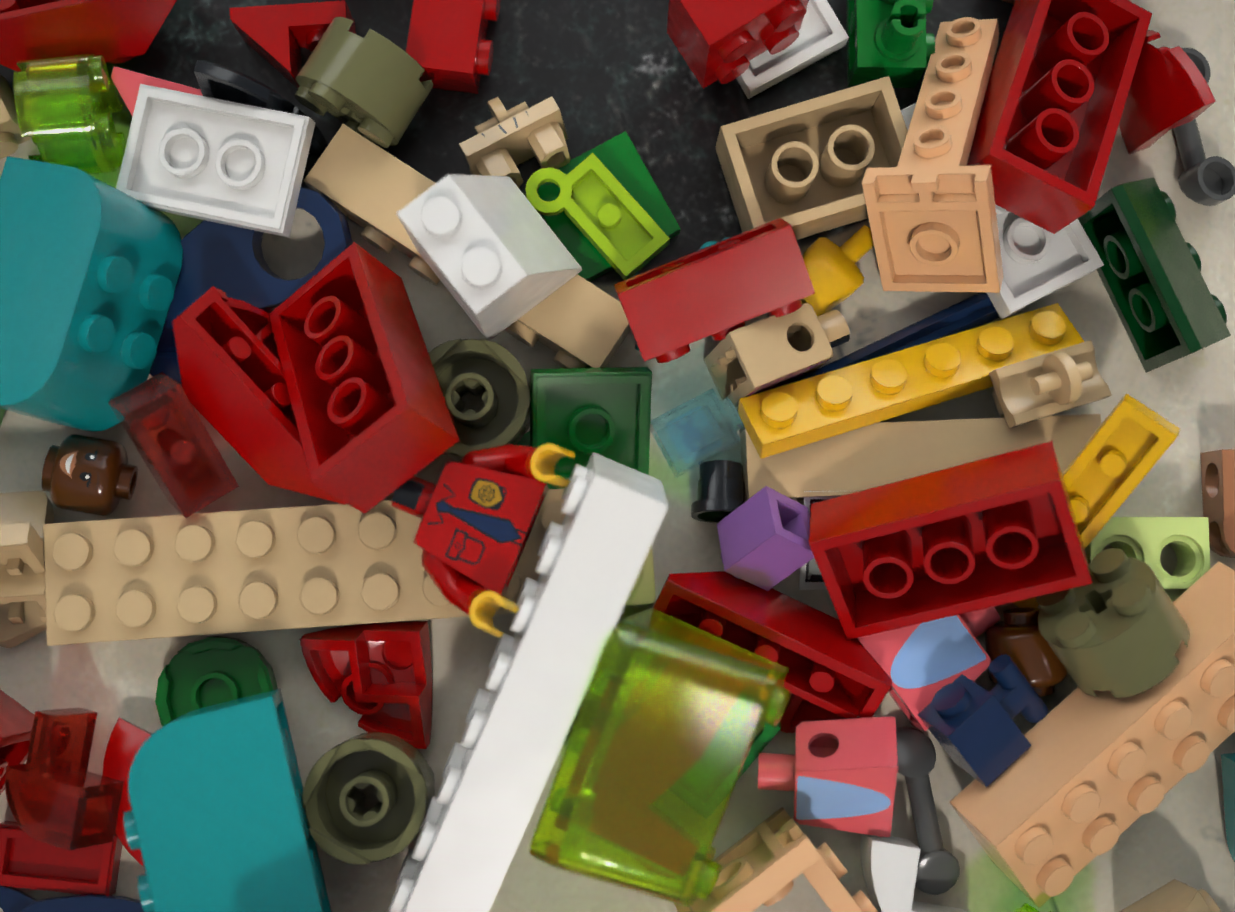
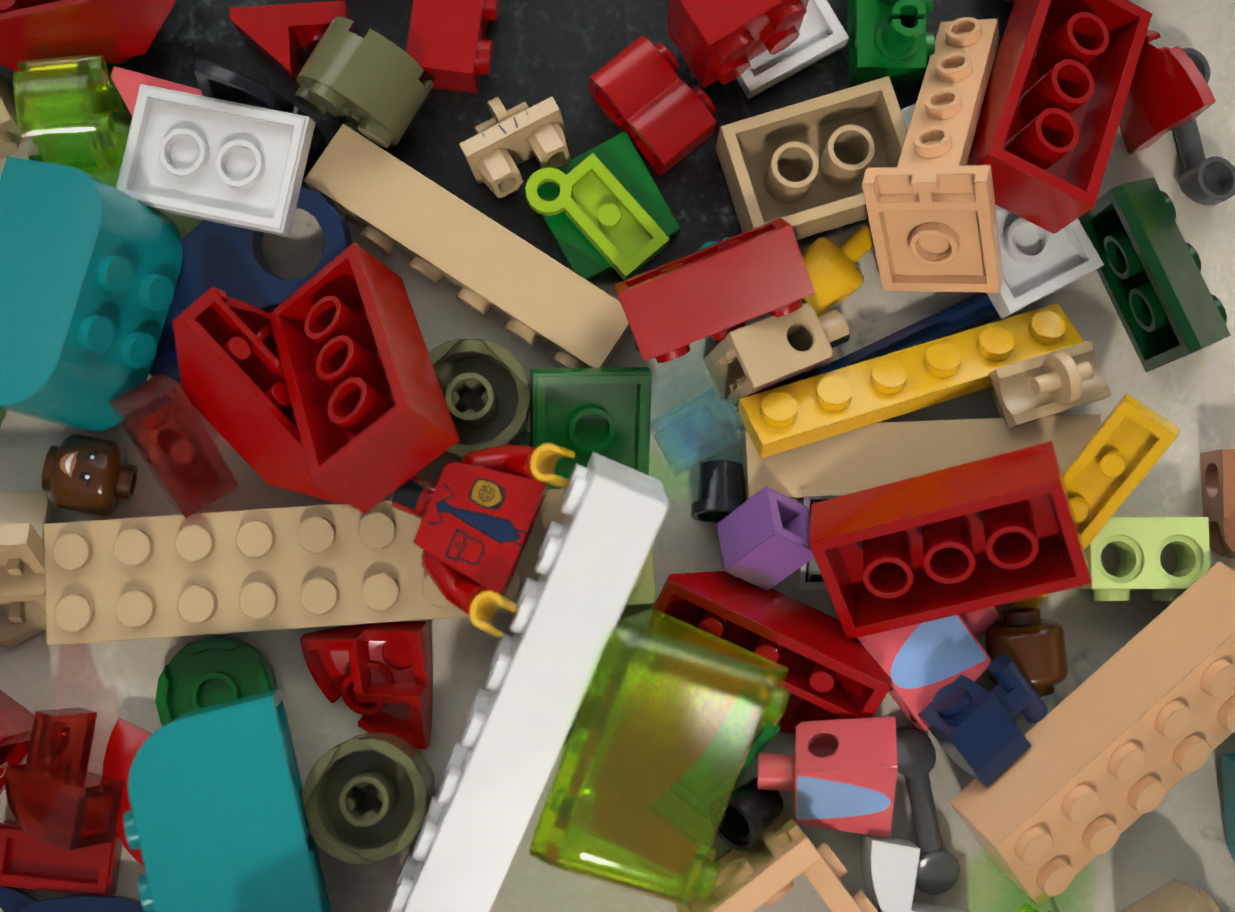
(488, 247): white slope -> none
(653, 104): none -> red brick
(749, 815): none -> black piece
(1117, 629): olive brick -> none

